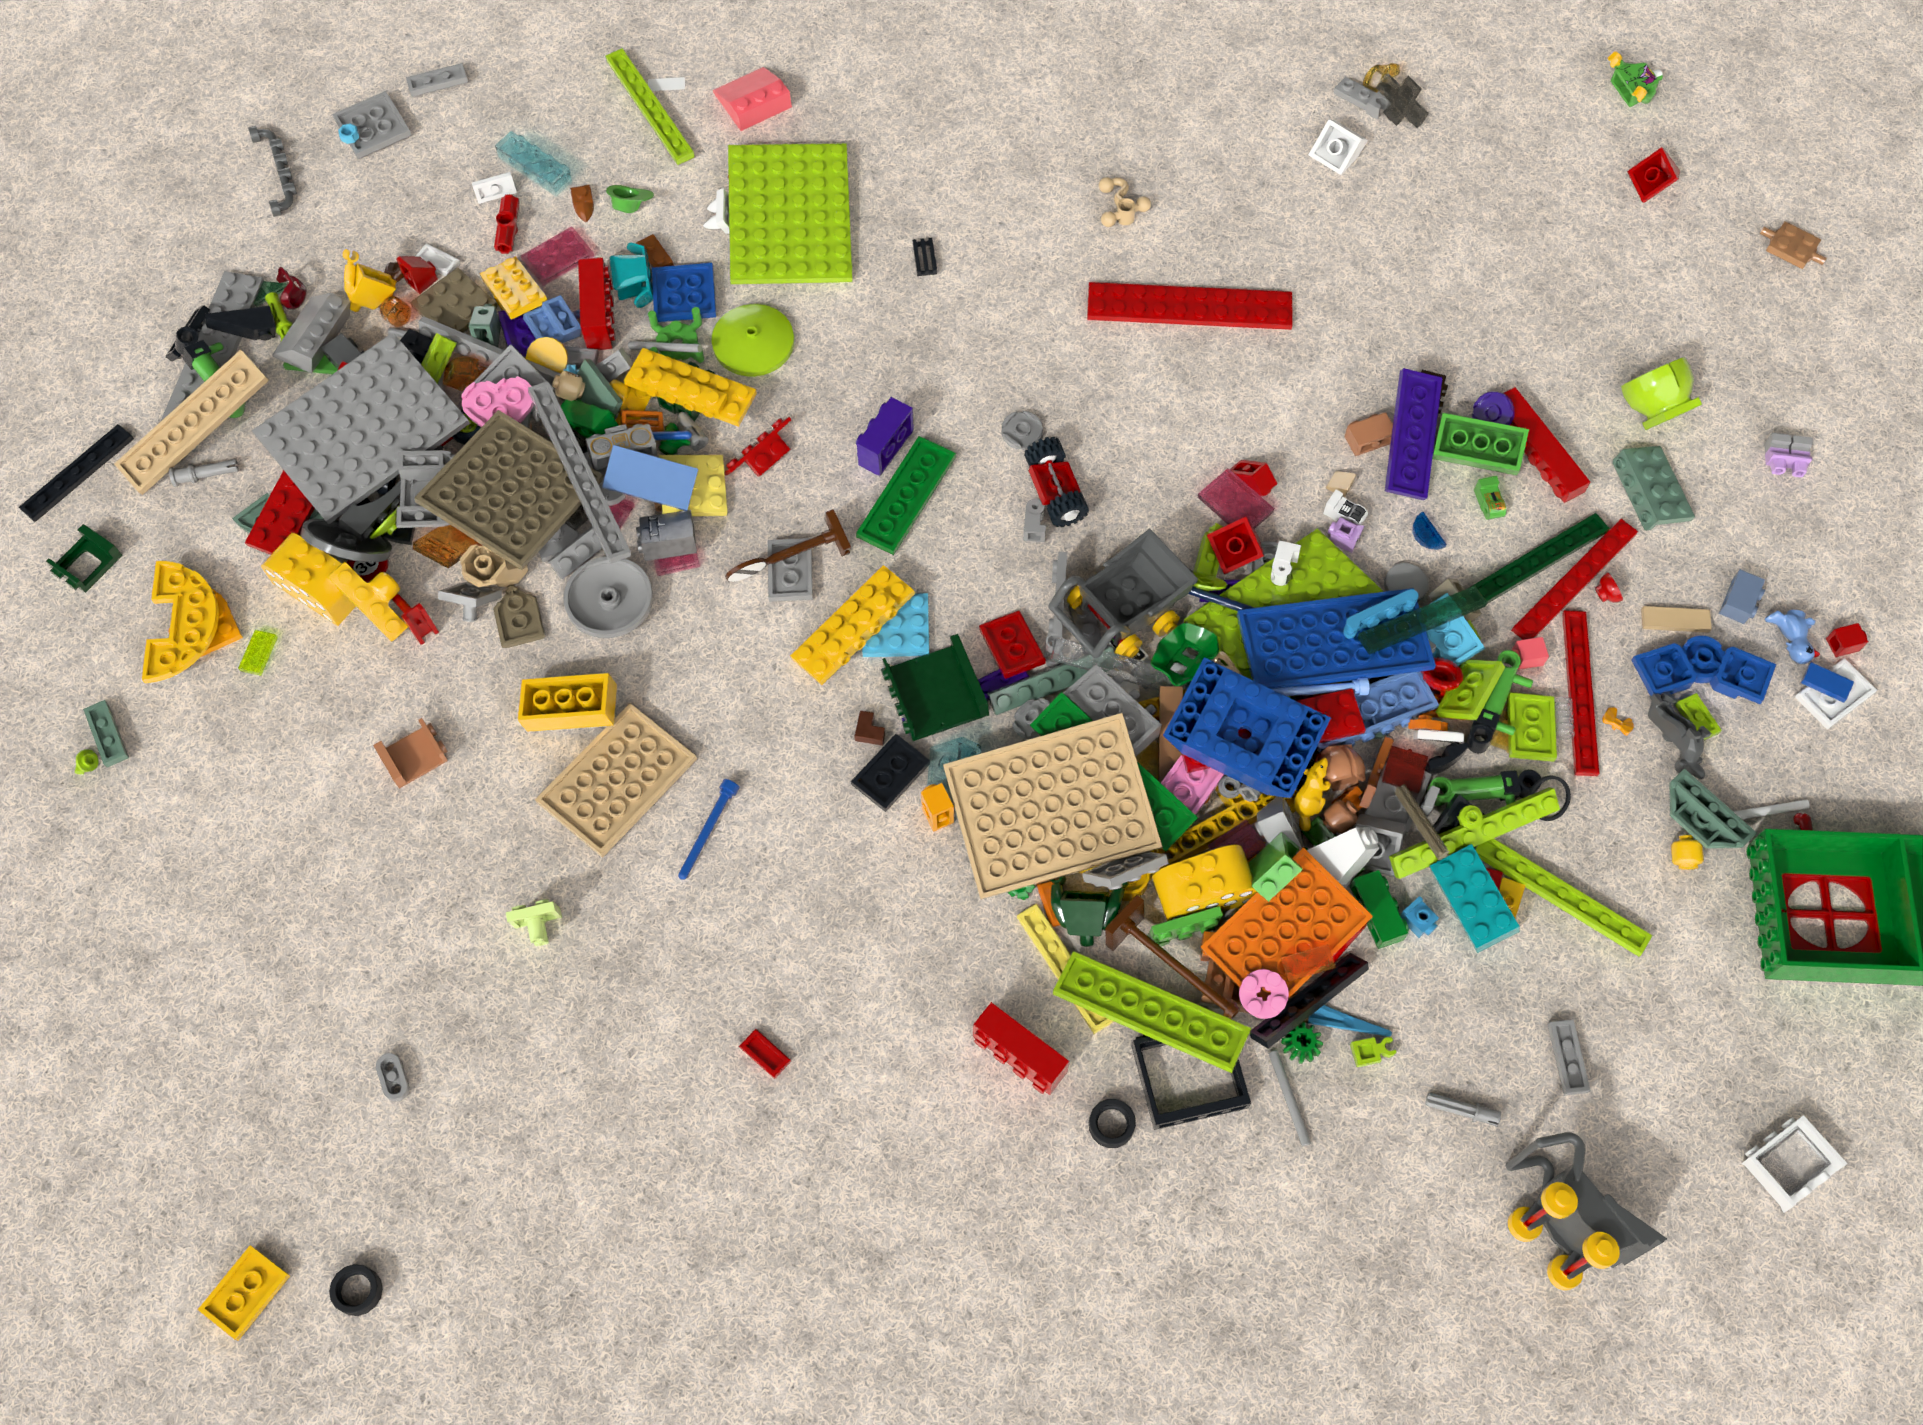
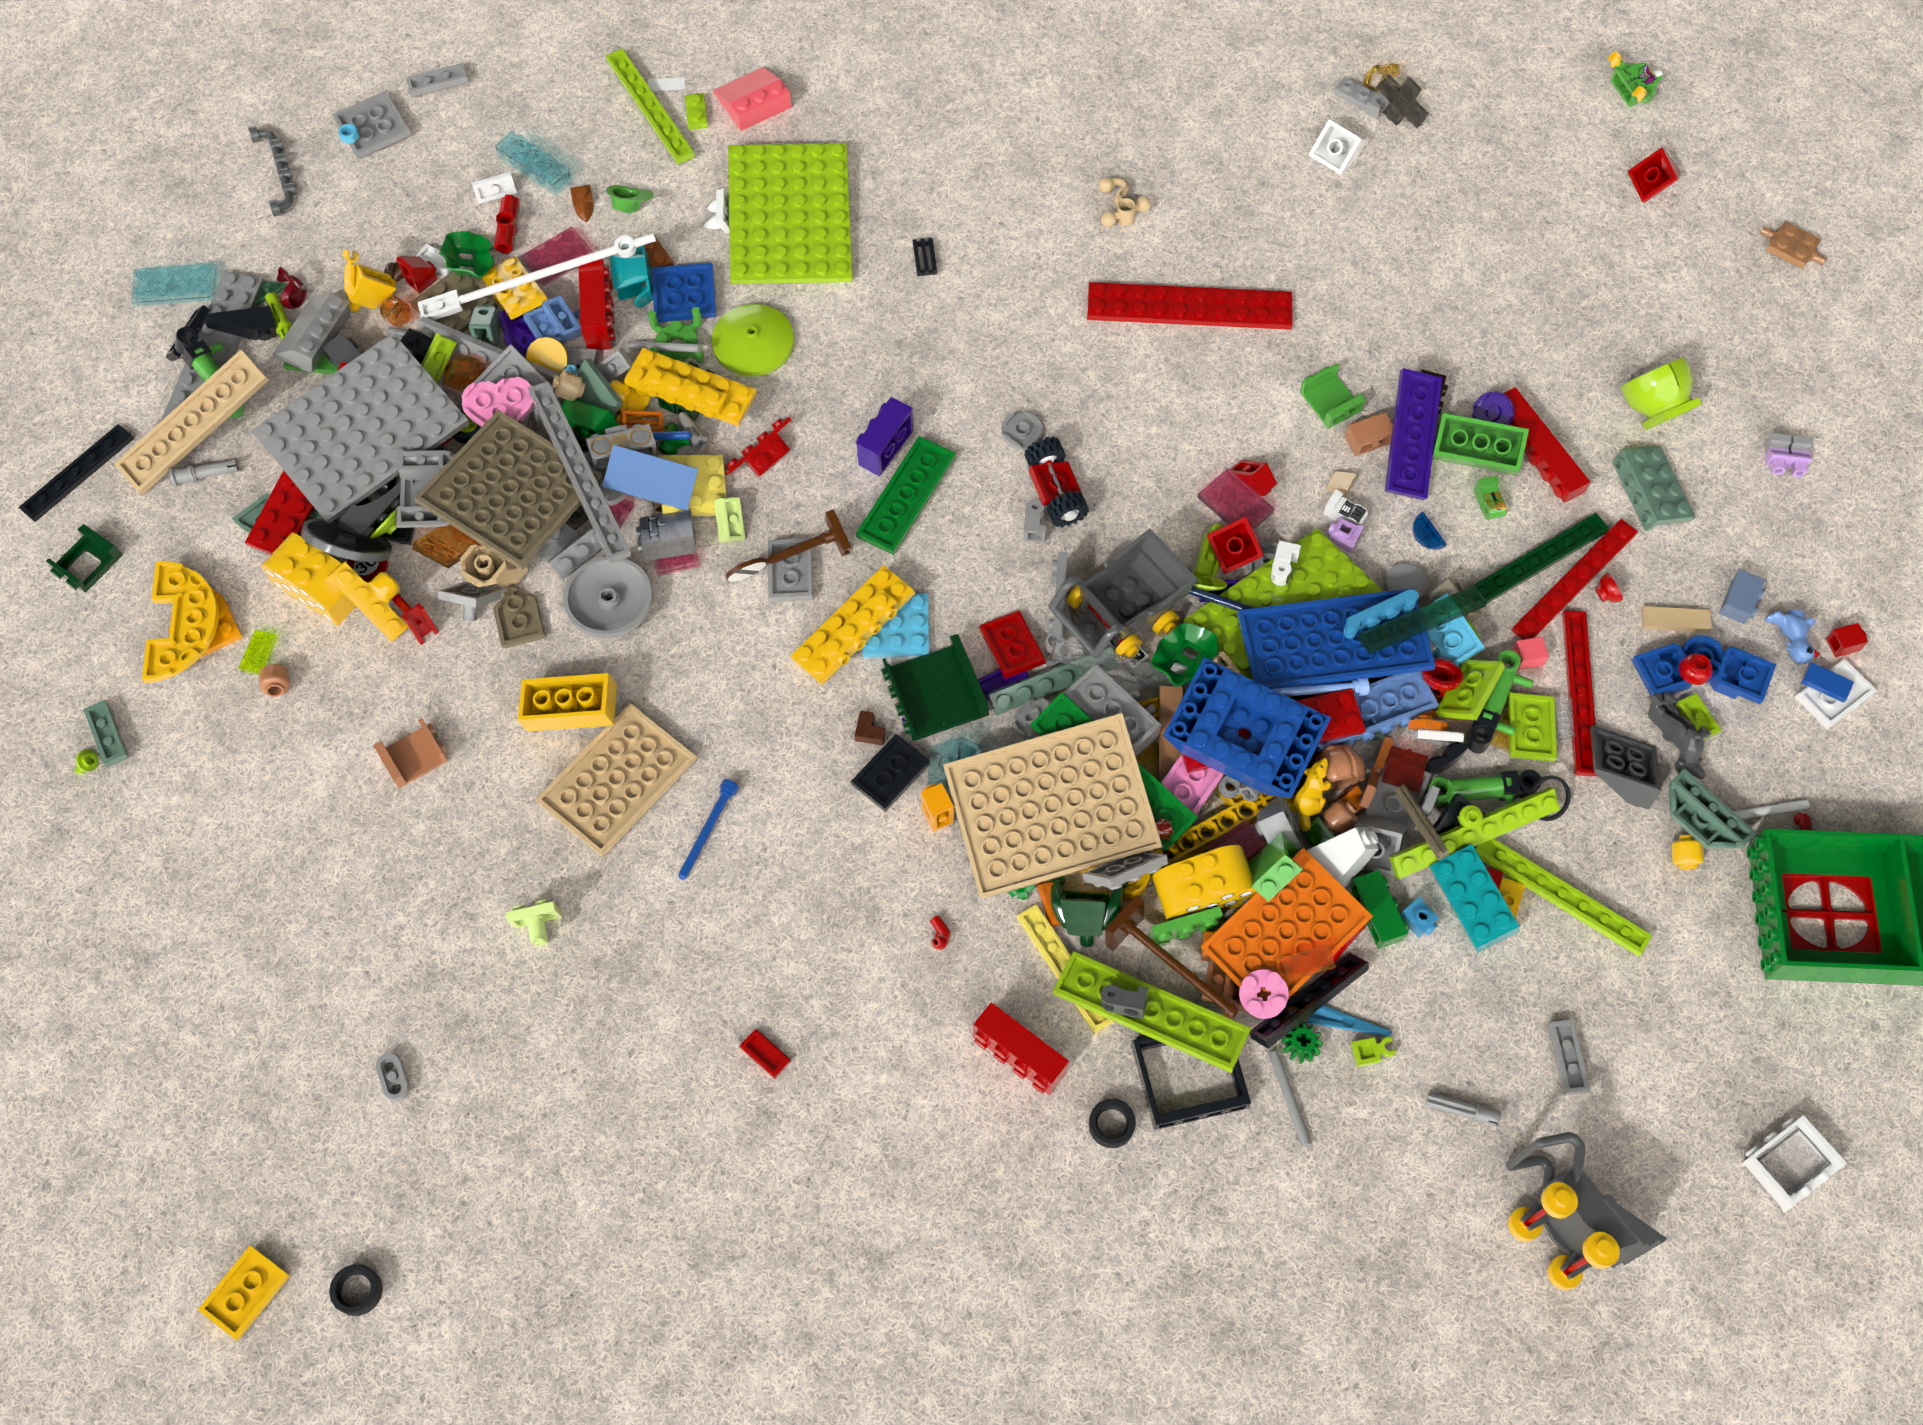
(174, 284): none -> clear light blue plate
(274, 680): none -> nougat head
(452, 301): none -> white bar
(467, 243): none -> green piece
(696, 111): none -> lime plate
(729, 519): none -> yellowish green slope
(942, 933): none -> red arm
(1124, 1001): none -> dark grey leg
(1164, 828): none -> clear red plate
(1330, 397): none -> bright green panel
(1610, 718): light orange piece -> none
(1626, 766): none -> dark grey slope
(1696, 669): none -> red piece

